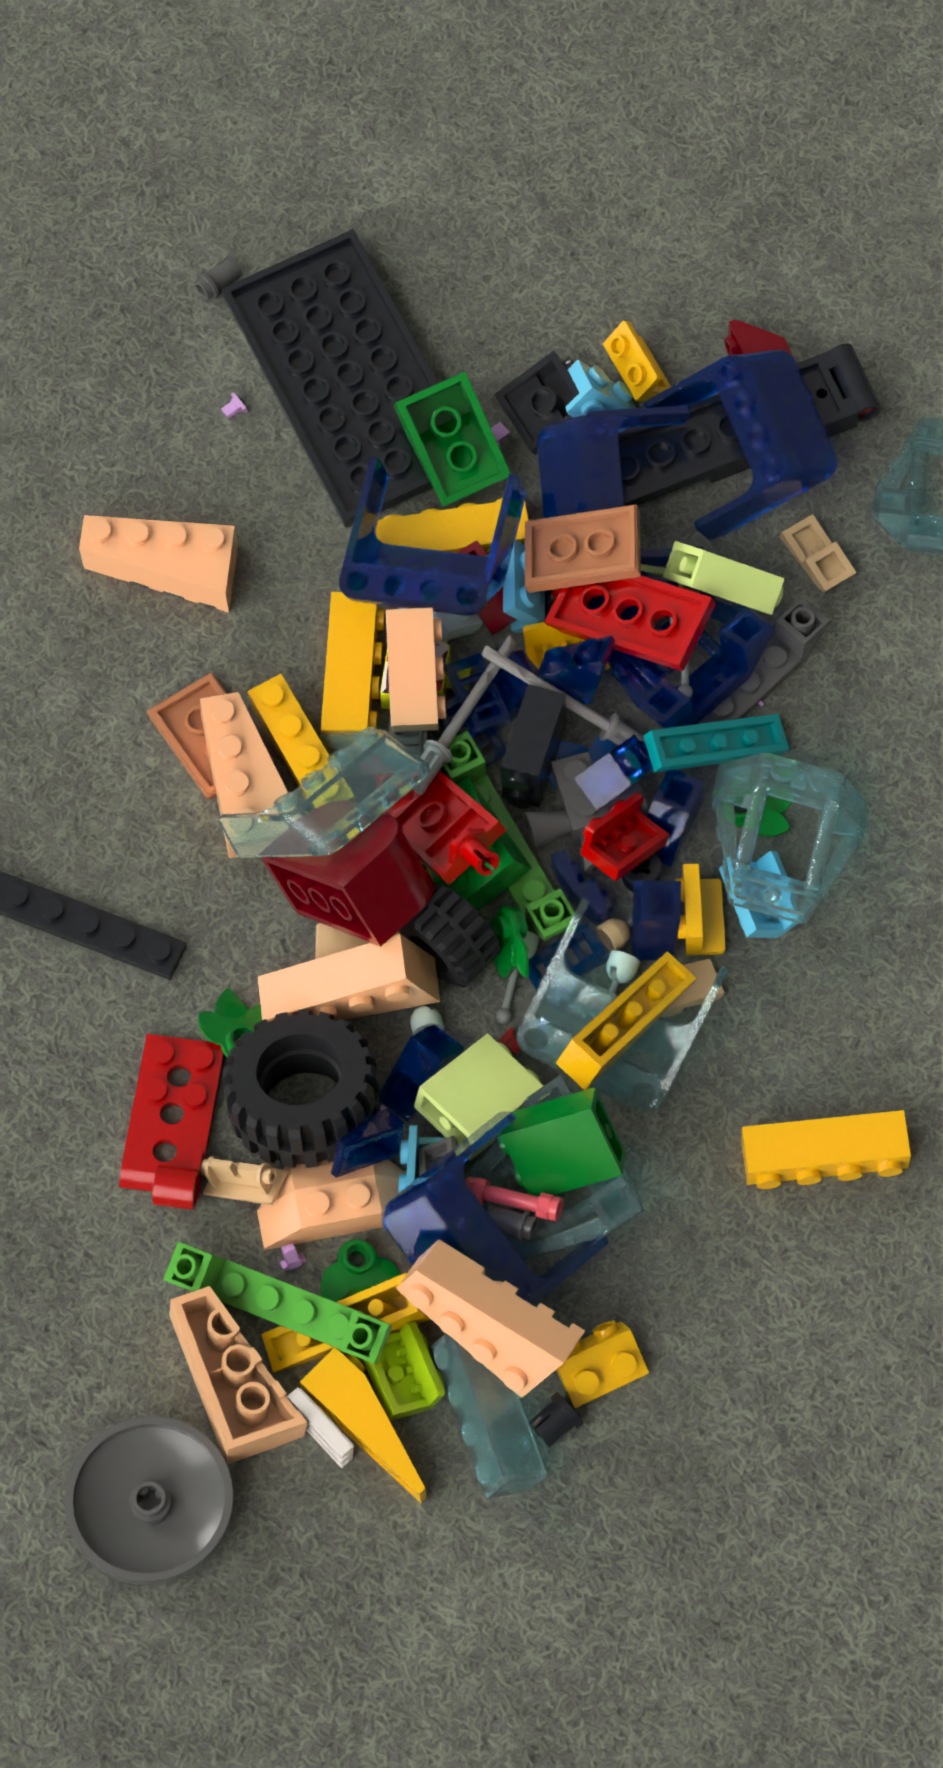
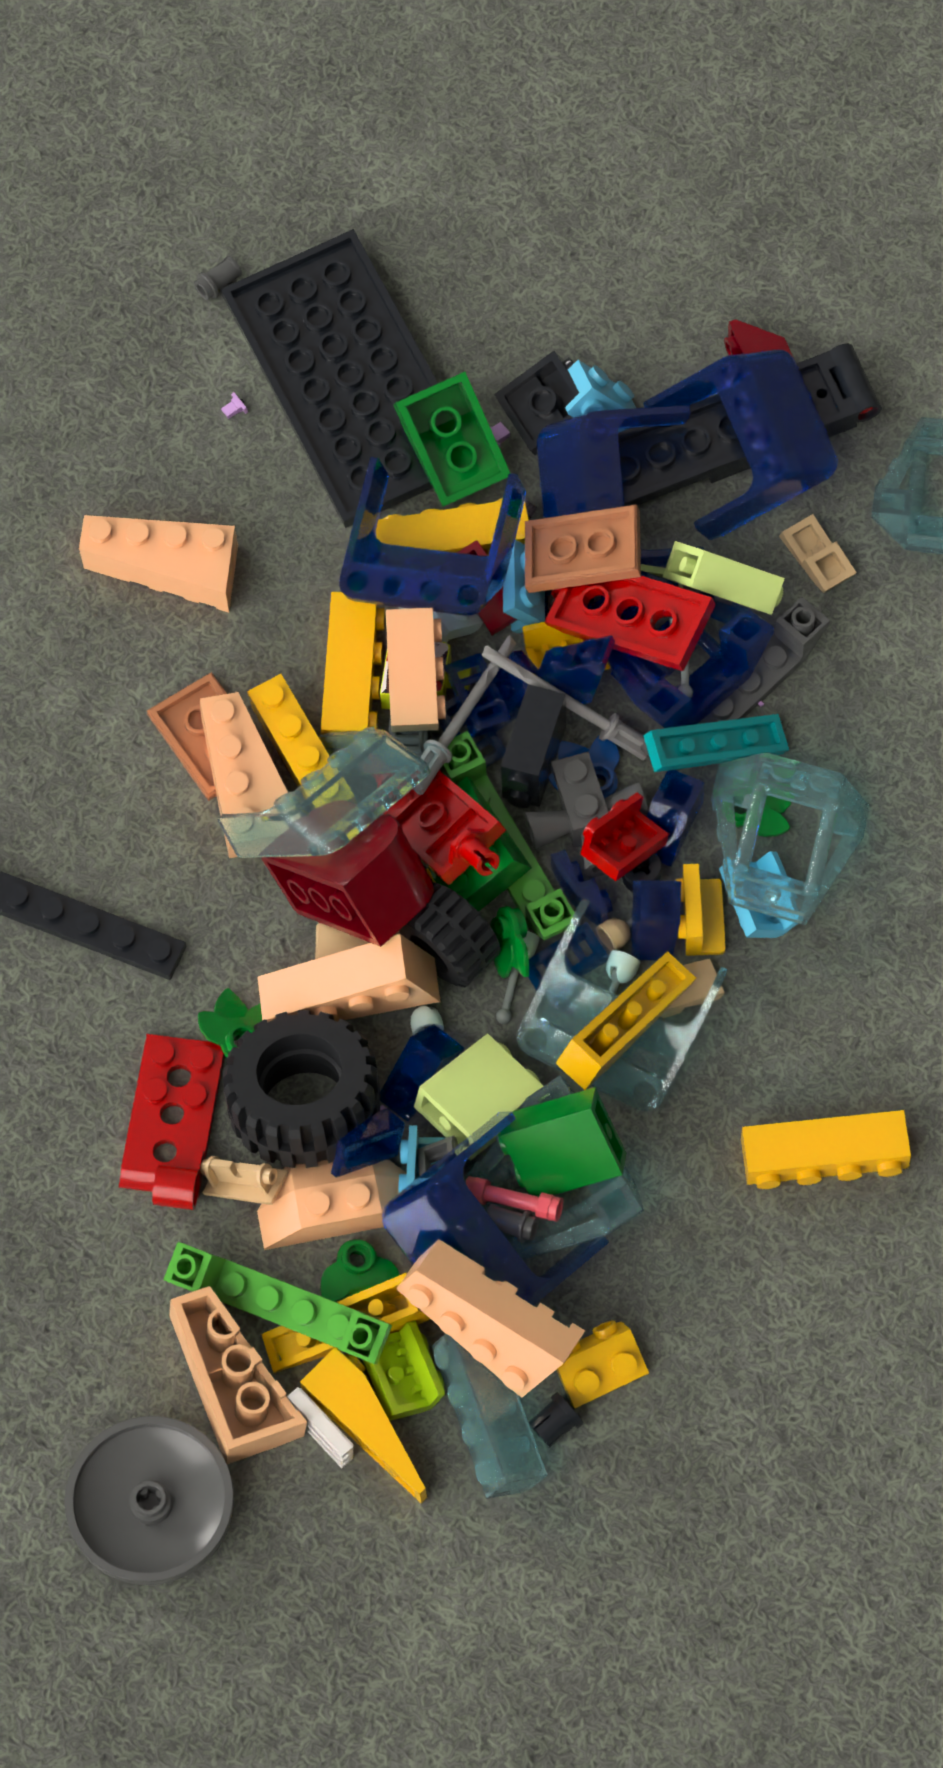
(291, 1258): lavender piece -> none
(510, 1041): red piece -> none
(615, 772): clear blue slope -> none
(635, 363): yellow bracket -> none

